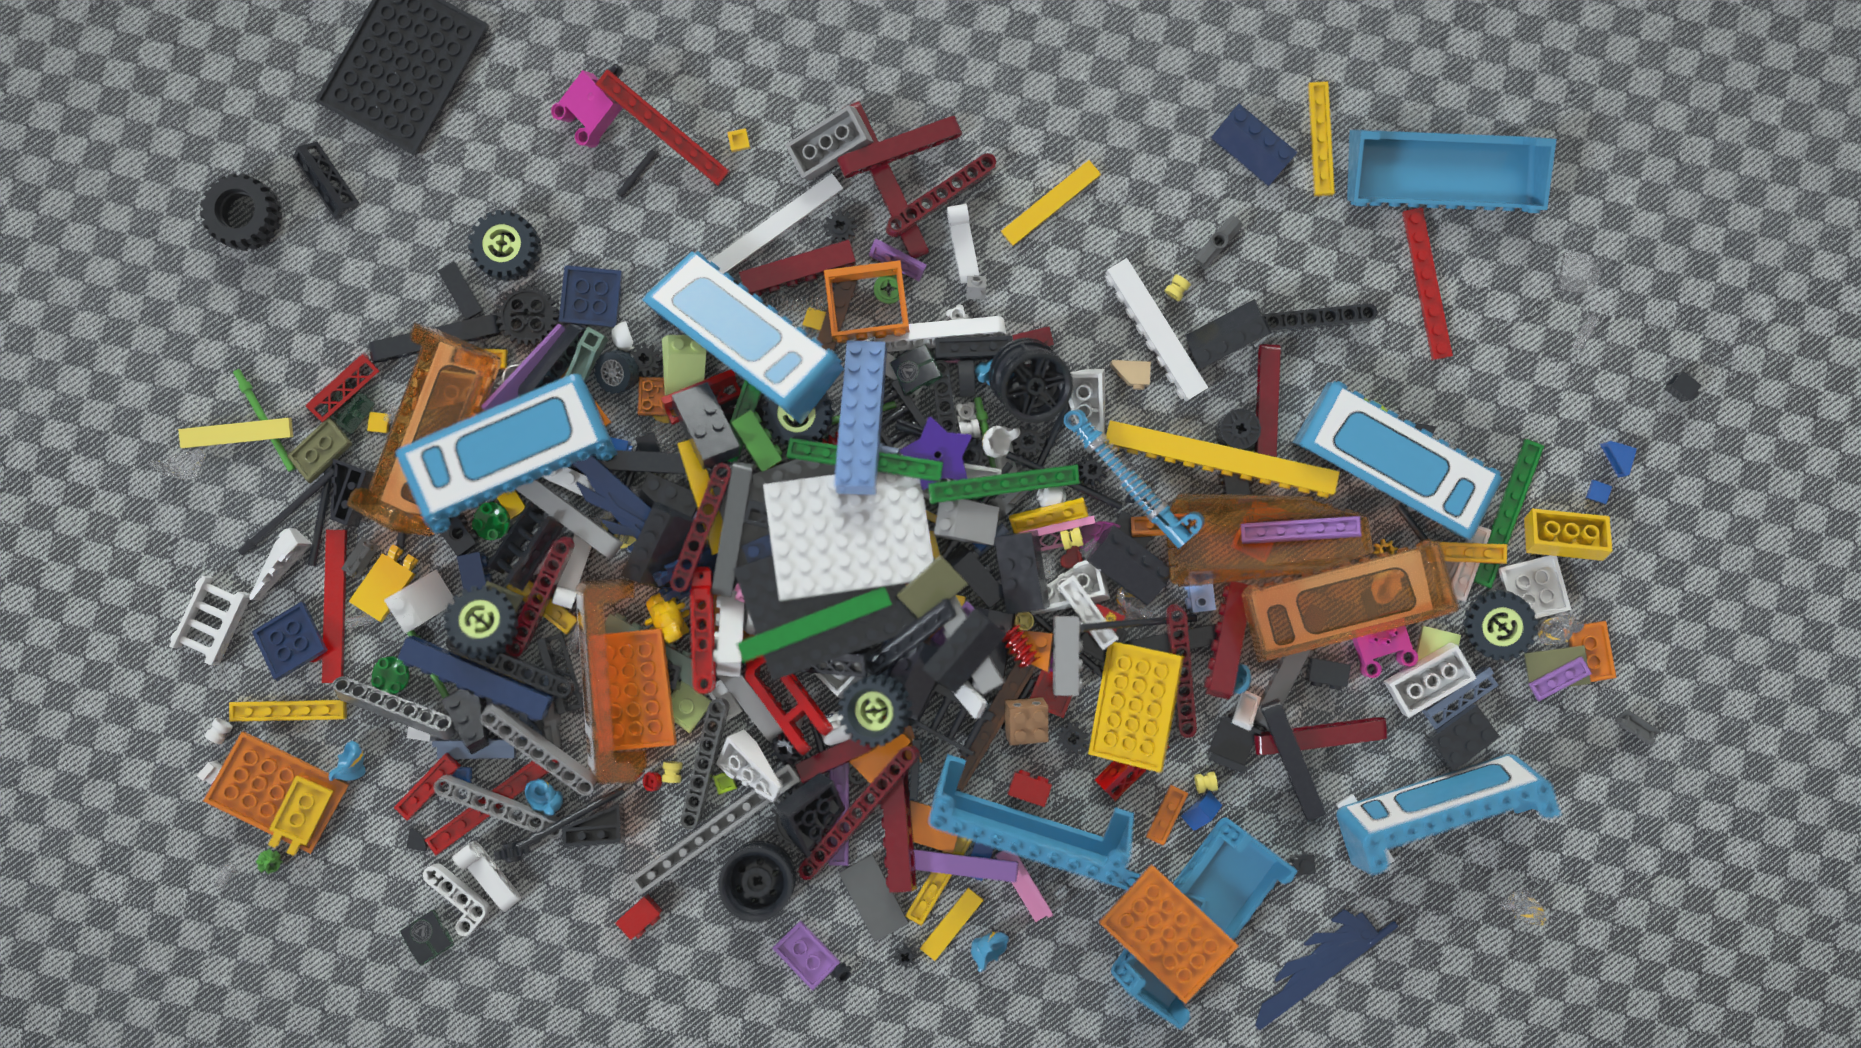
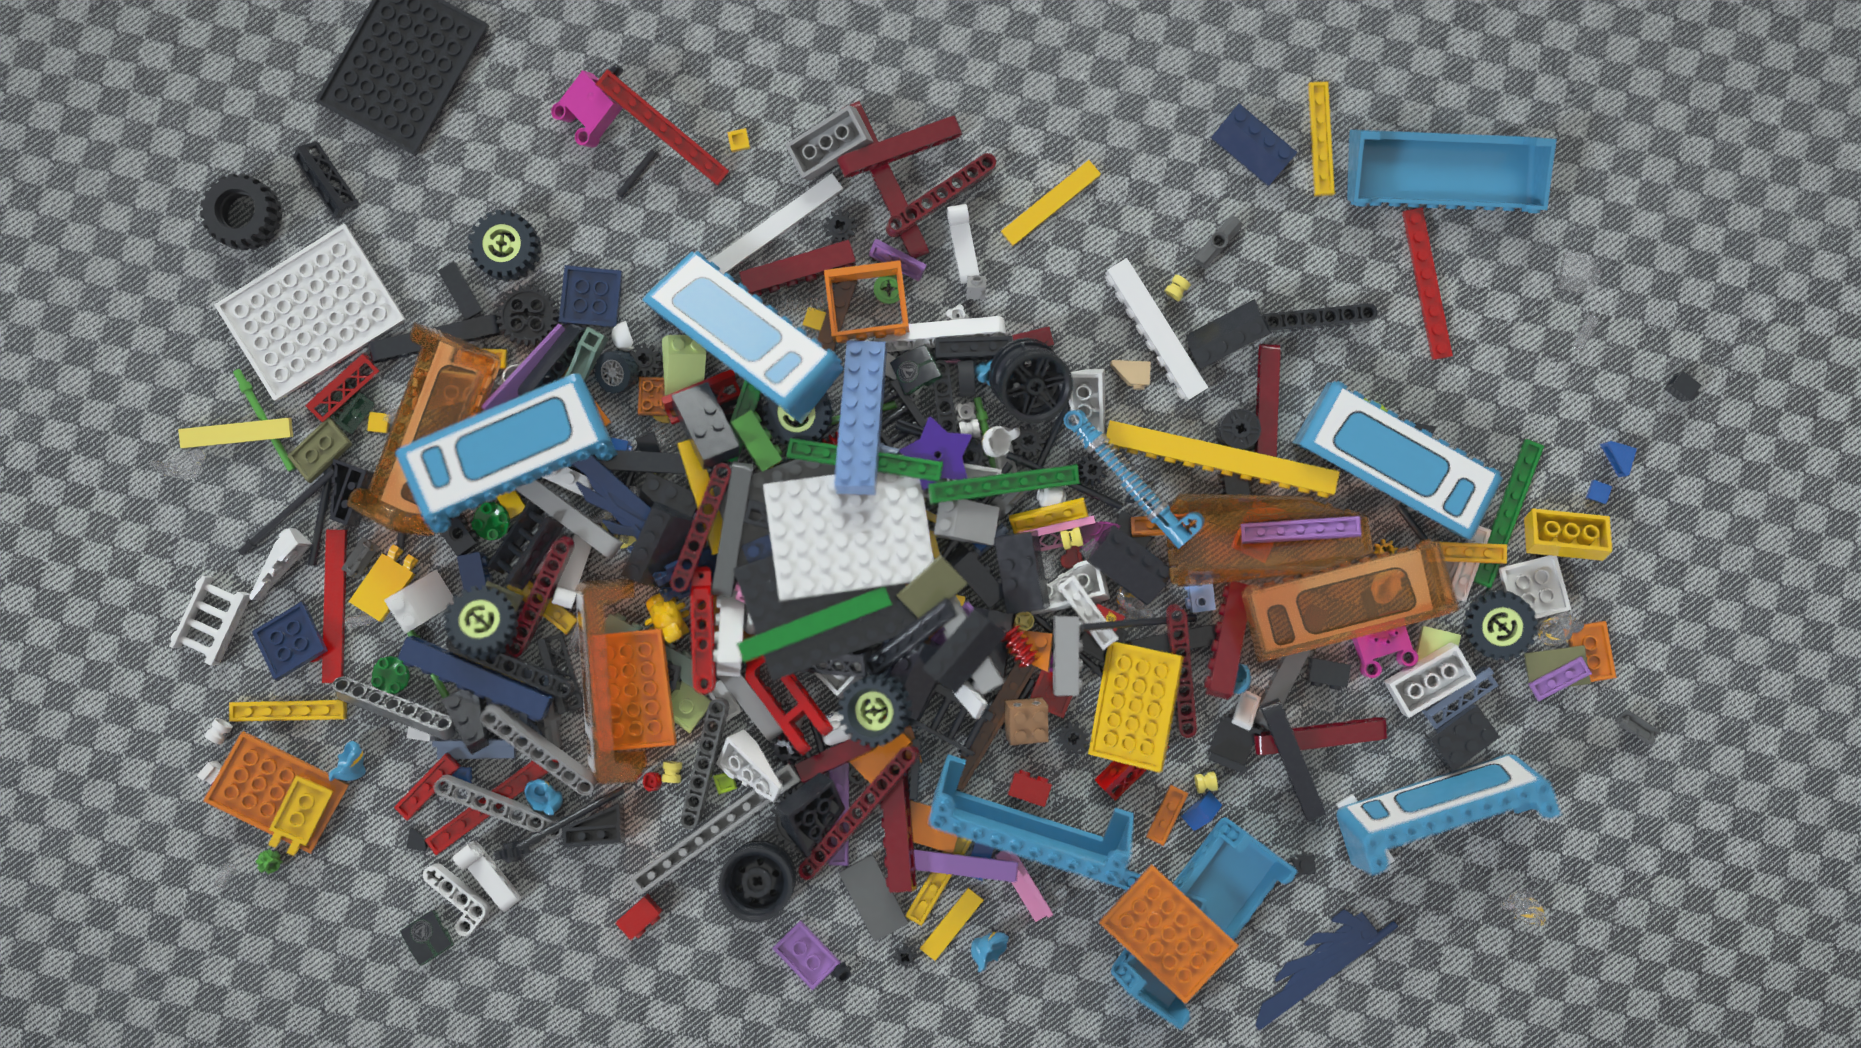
(310, 312): none -> white plate

